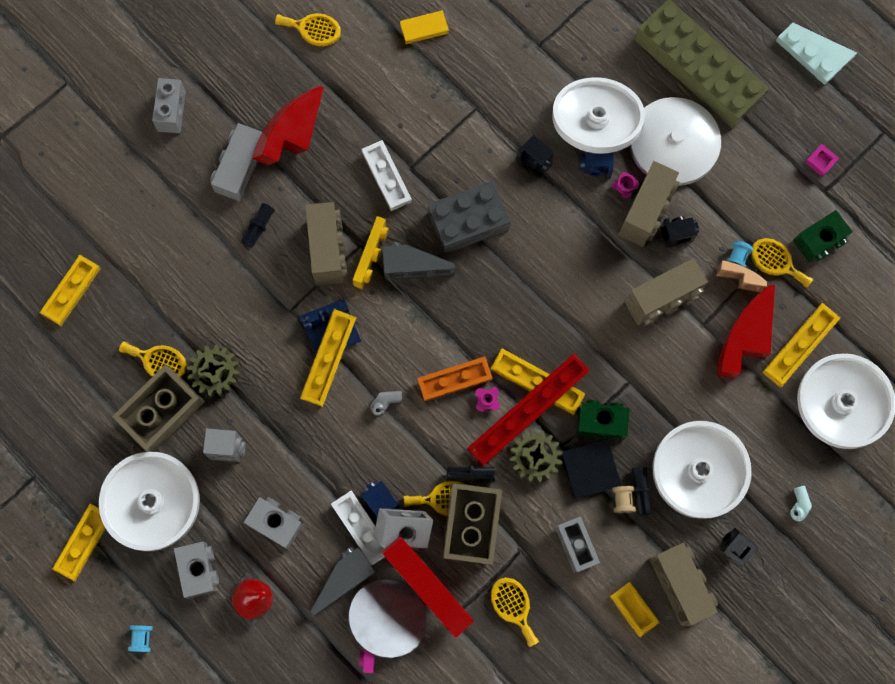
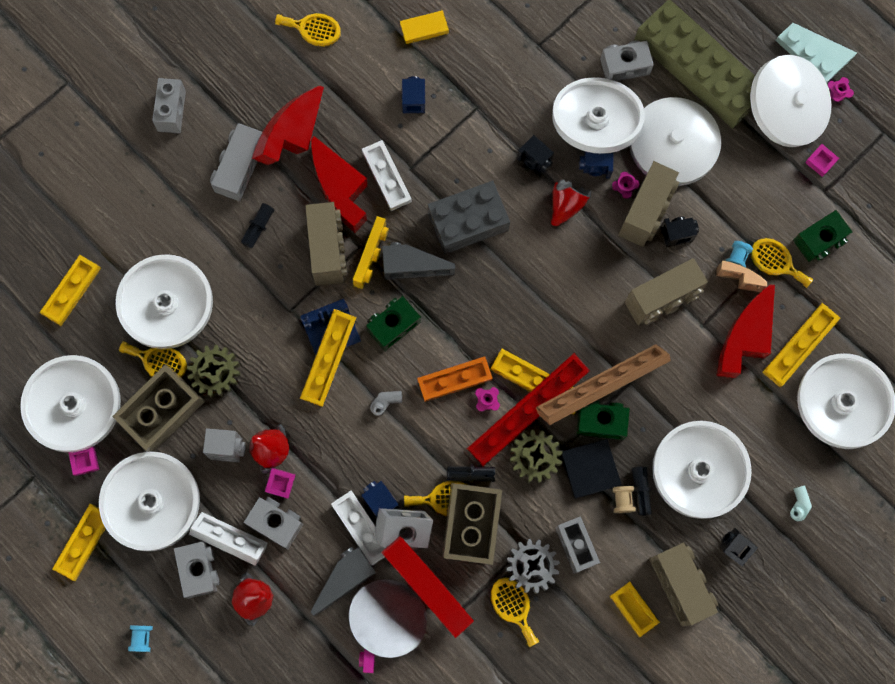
(70, 403): none -> white dish
(83, 461): none -> dark pink plate
(164, 301): none -> white dish
(228, 538): none -> white plate
(269, 448): none -> red hat
(280, 483): none -> dark pink plate
(339, 183): none -> red slope
(386, 335): none -> dark green brick
(413, 95): none -> dark blue brick
(542, 573): none -> light grey gear
(567, 201): none -> red hat
(603, 384): none -> medium nougat tile
(618, 70): none -> light grey brick
(790, 101): none -> white dish
(838, 95): none -> dark pink plate

